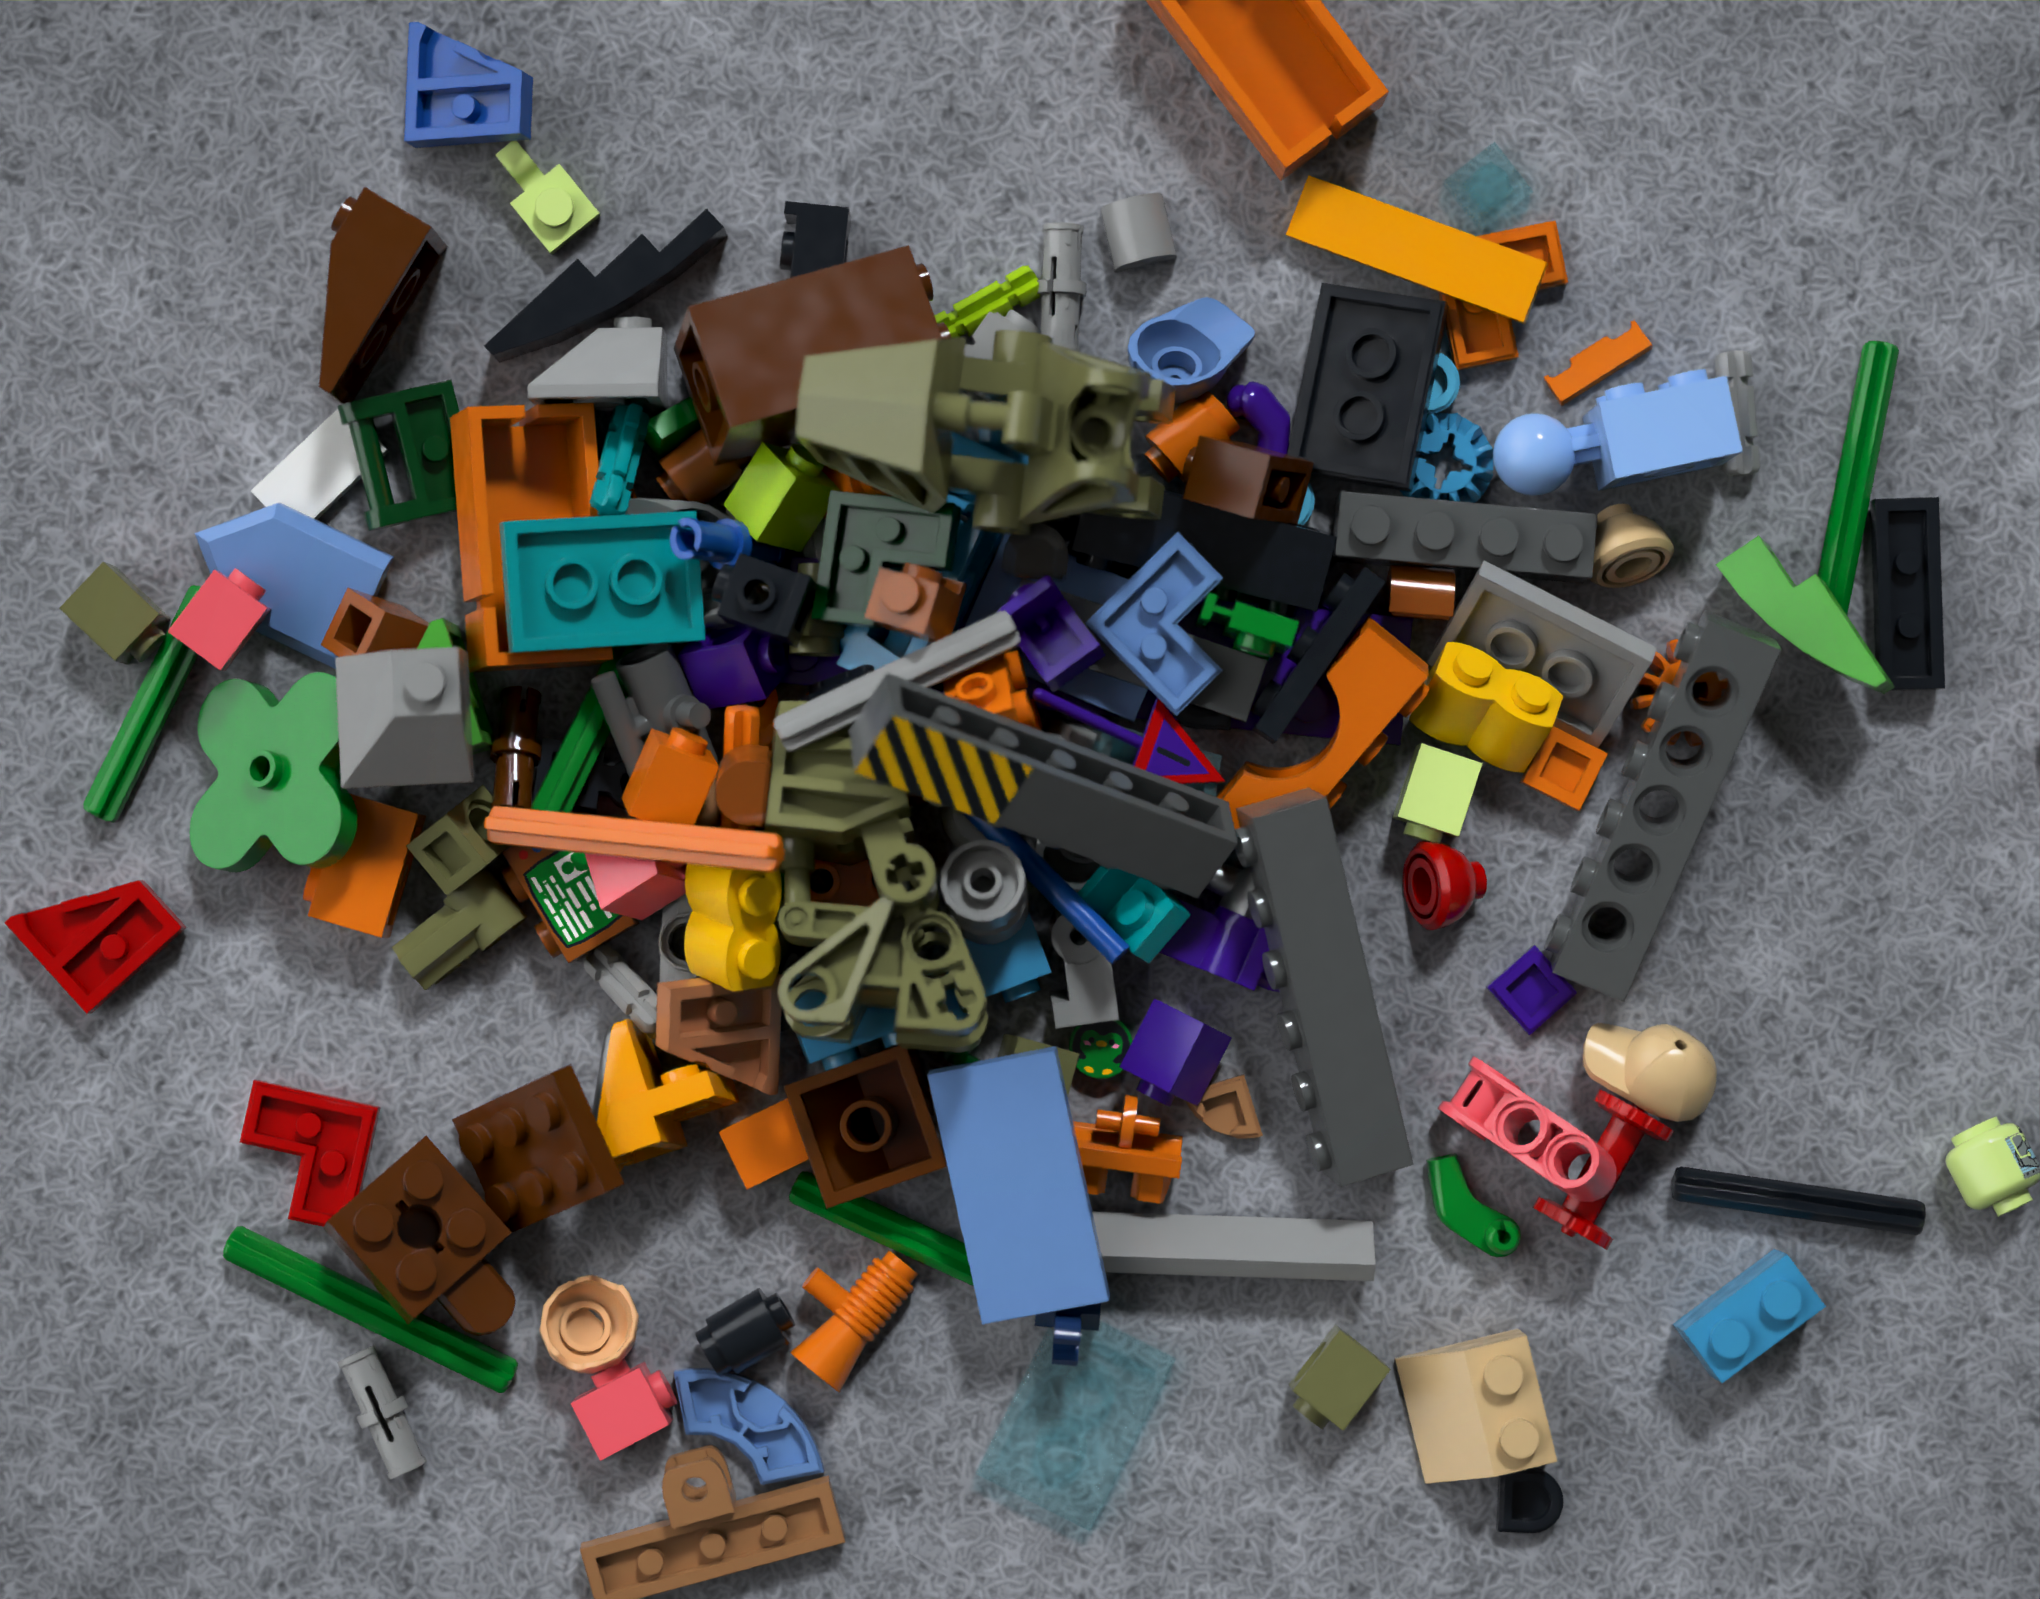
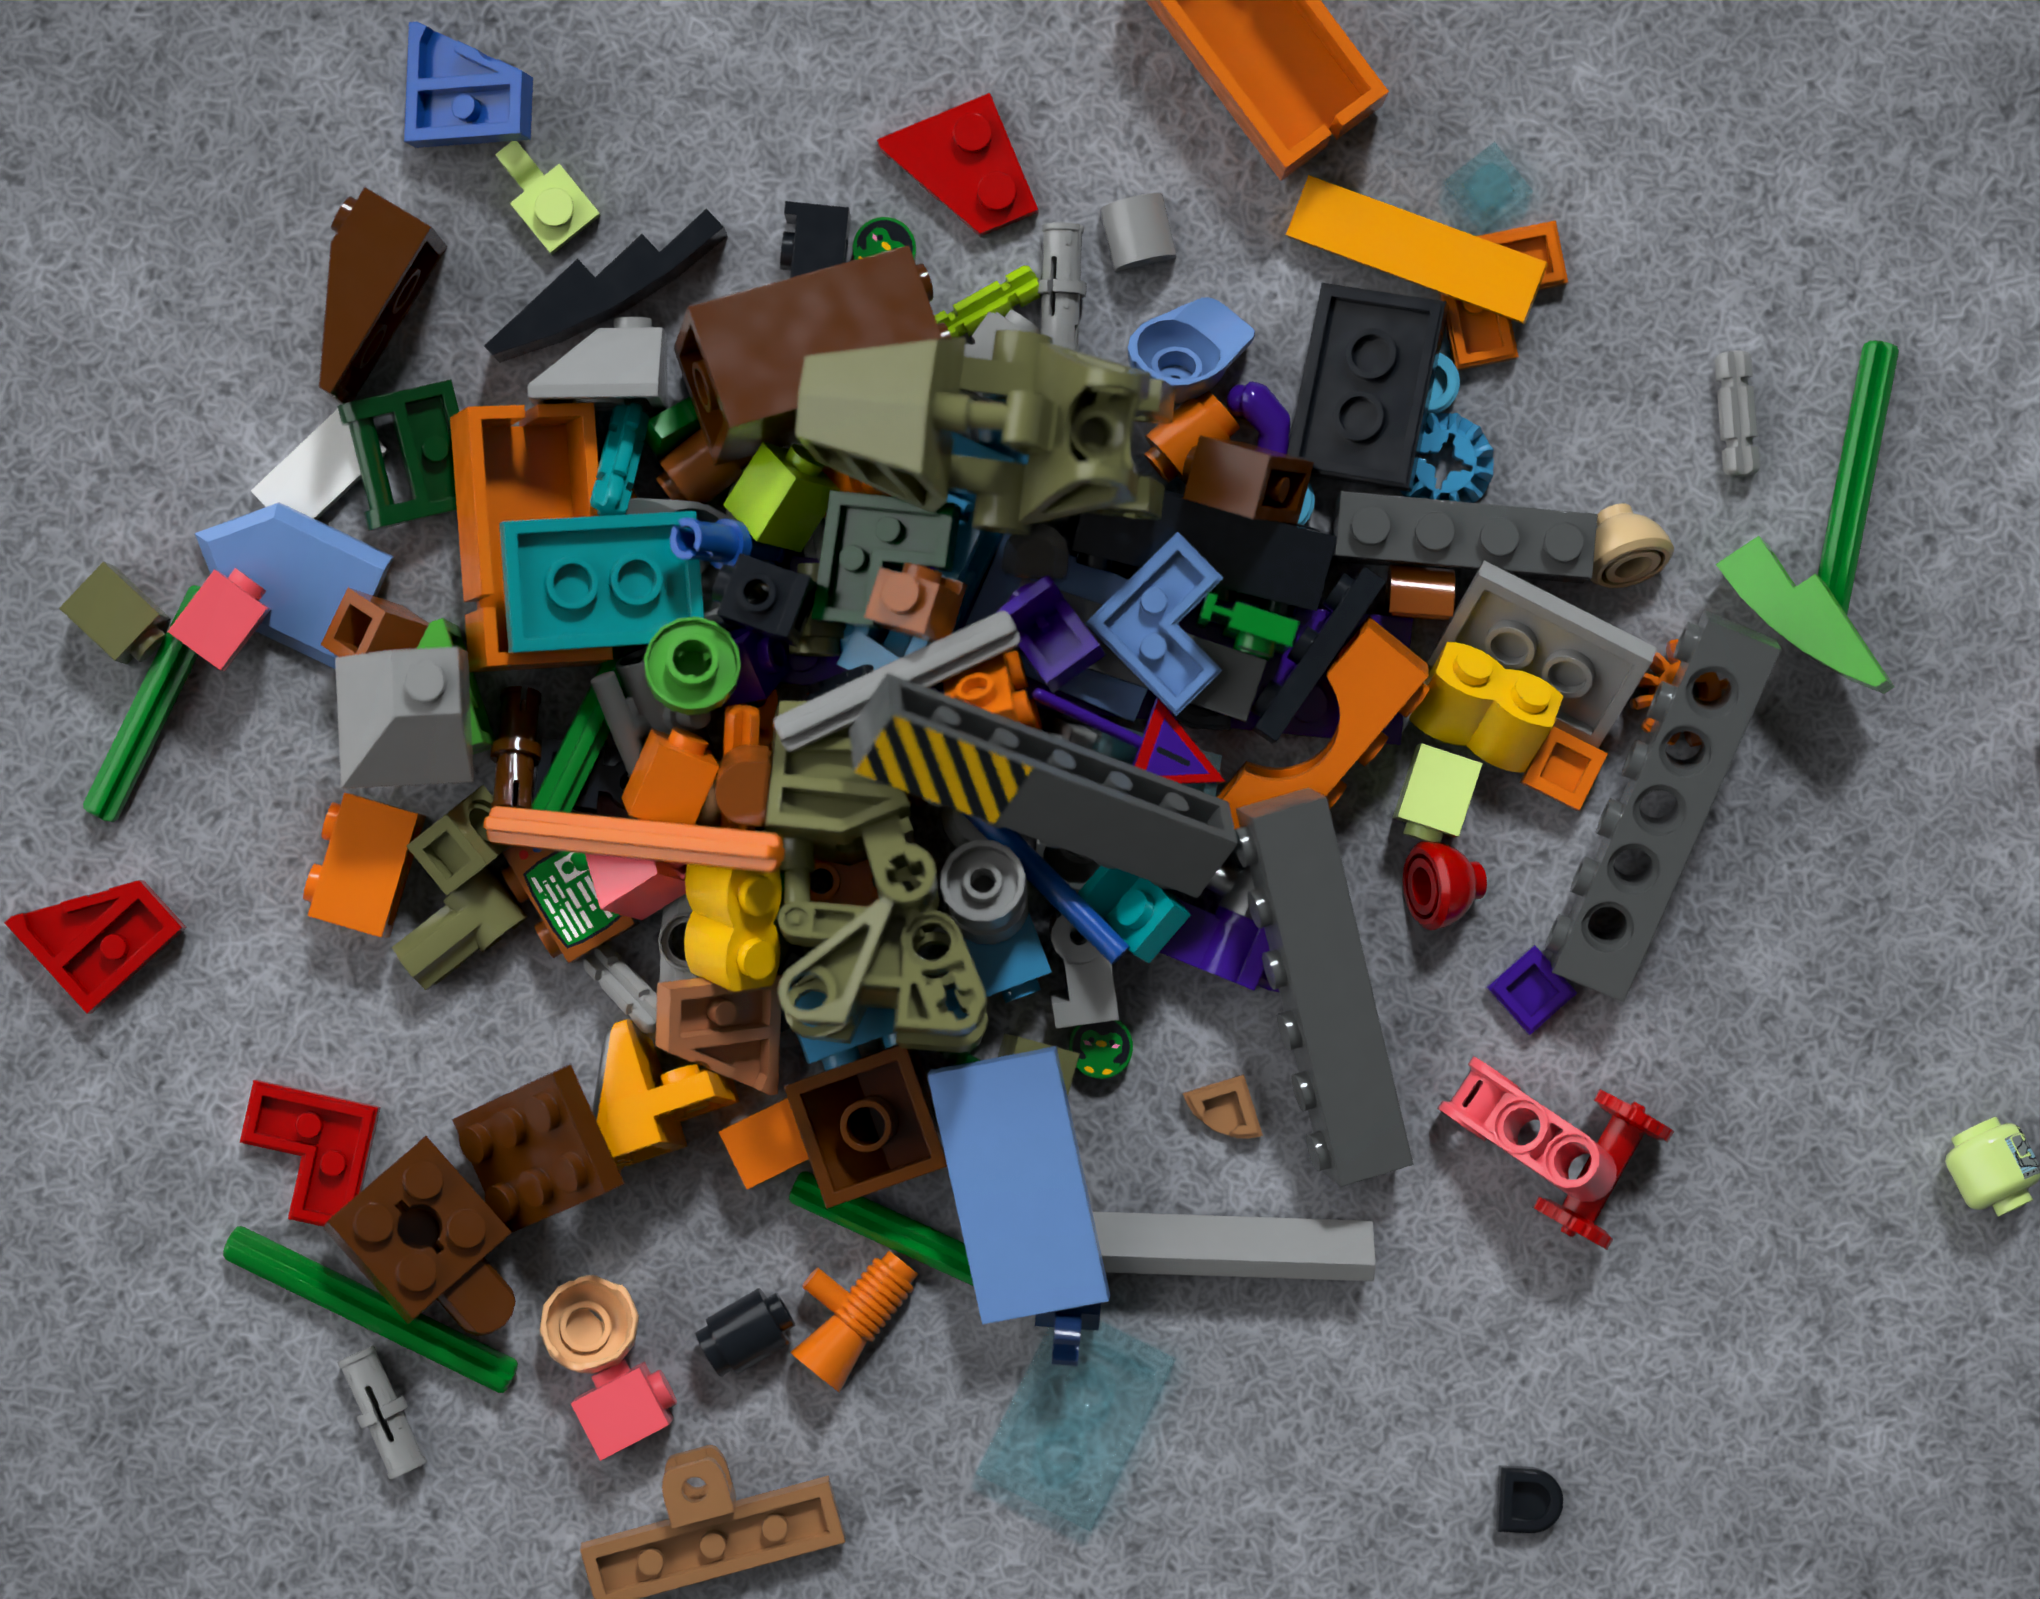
(273, 776): plant -> none
(692, 665): none -> bright green plate
(749, 1418): medium blue tile -> none
(881, 236): none -> tile
(965, 164): none -> red wing
(1131, 1145): orange hips -> none
(1174, 1055): dark purple brick -> none
(1337, 1380): olive brick -> none
(1464, 1214): green arm -> none
(1476, 1408): tan slope -> none
(1598, 363): orange piece -> none
(1625, 436): light blue brick -> none
(1654, 1068): tan cap -> none
(1749, 1315): dark azure brick -> none
(1798, 1200): black axle -> none
(1908, 592): black plate -> none

